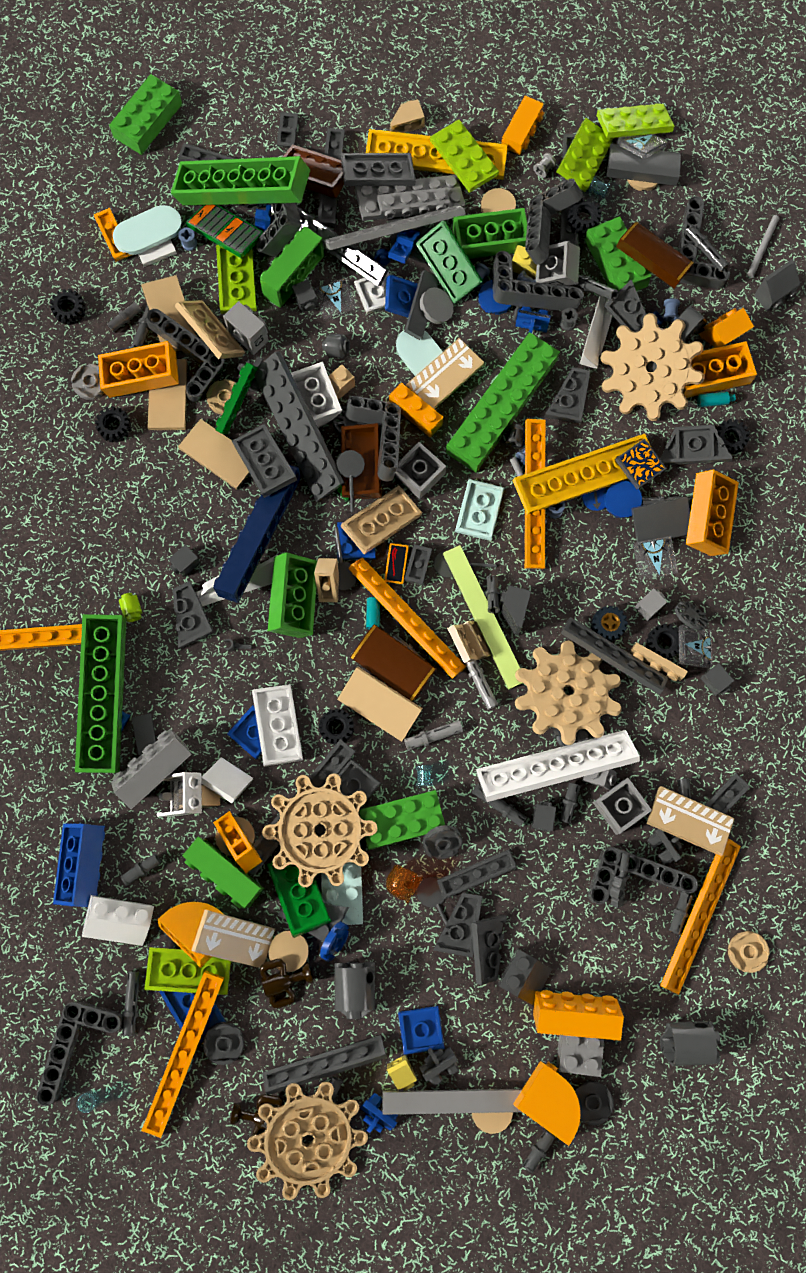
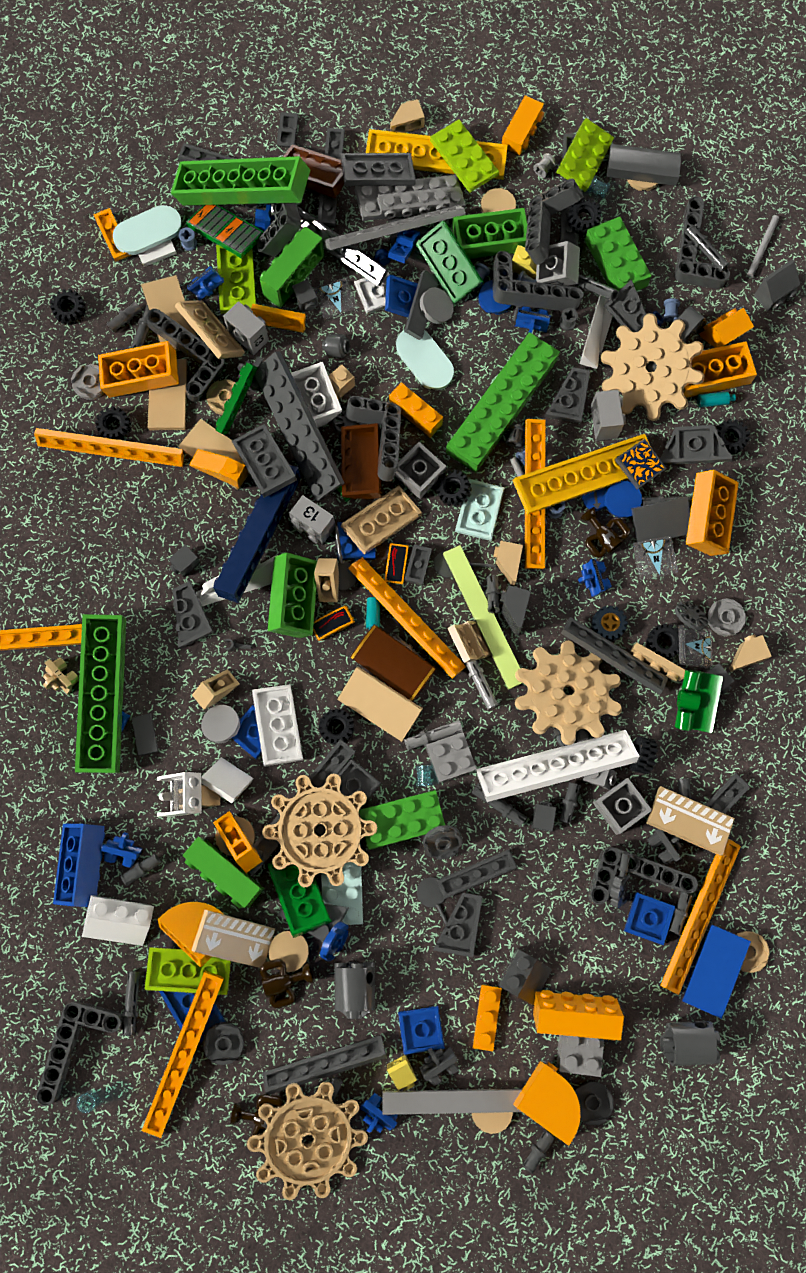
(57, 678): none -> tan hips
(109, 447): none -> light orange plate
(123, 847): none -> blue hips
(130, 607): lime brick -> none
(145, 114): bright green brick -> none
(150, 768): light grey brick -> none
(205, 283): none -> blue hips
(215, 688): none -> tan slope
(220, 467): none -> light orange slope
(220, 724): none -> light grey tile
(280, 318): none -> light orange plate
(312, 520): none -> light grey brick
(332, 623): none -> slope
(350, 465): dark grey piece -> none
(402, 883): clear orange helmet -> none
(445, 373): tan tile -> none
(450, 758): none -> light grey brick
(455, 477): none -> black tyre
(486, 943): dark grey wing -> none
(487, 1017): none -> light orange plate
(508, 559): none -> tan slope
(592, 577): none -> blue hips
(607, 415): none -> light grey brick
(607, 537): none -> dark brown piece
(635, 120): lime plate -> none
(642, 144): clear tile -> none
(647, 754): none -> black tyre
(649, 918): none -> blue plate
(651, 604): light grey brick -> none
(654, 254): reddish brown slope -> none
(698, 701): none -> green panel
(716, 971): none -> blue tile
(722, 613): none -> light grey tile
(750, 652): none -> tan slope

